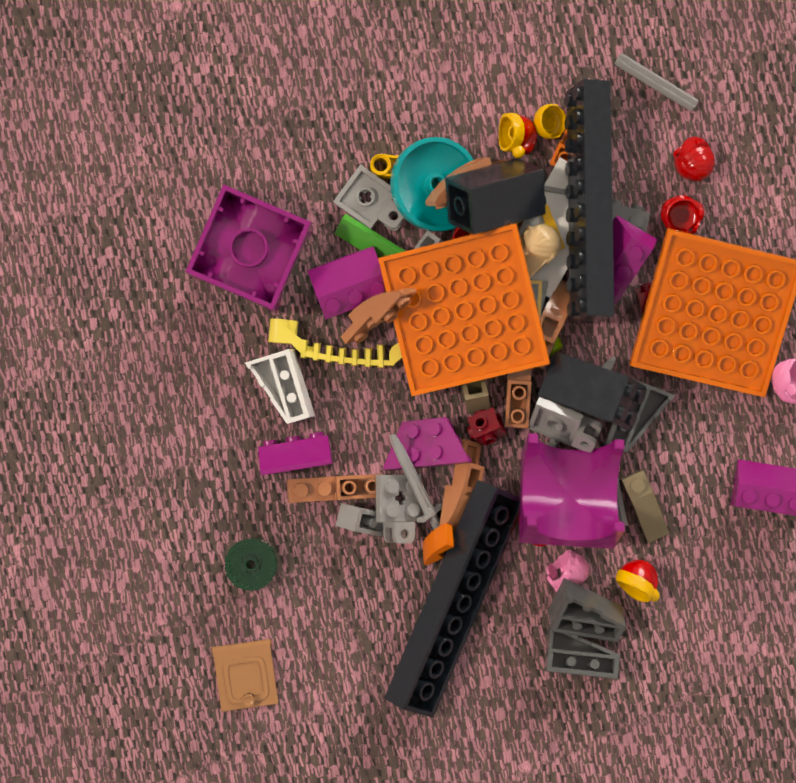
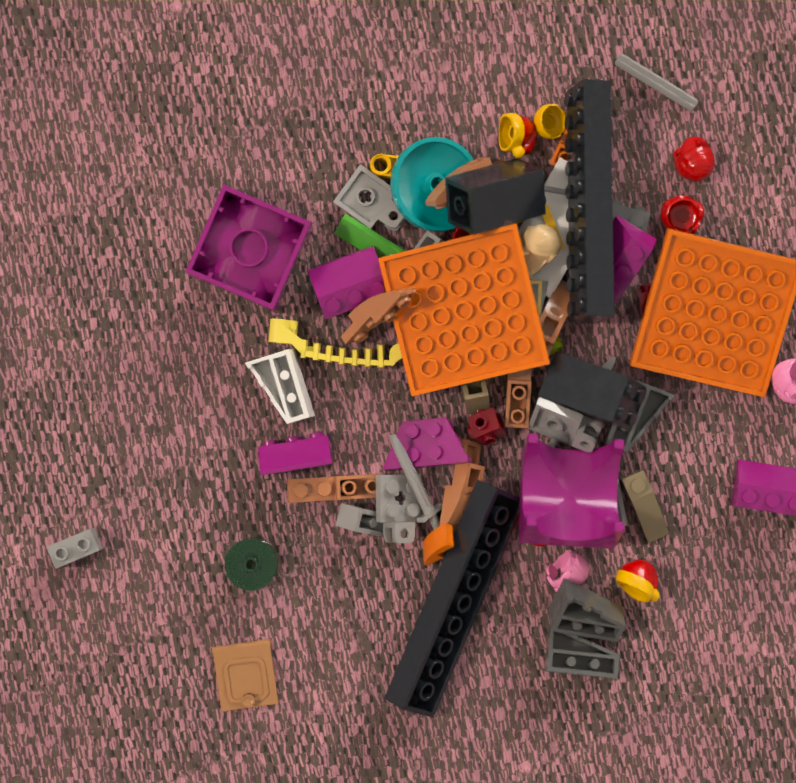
(74, 548): none -> light grey brick

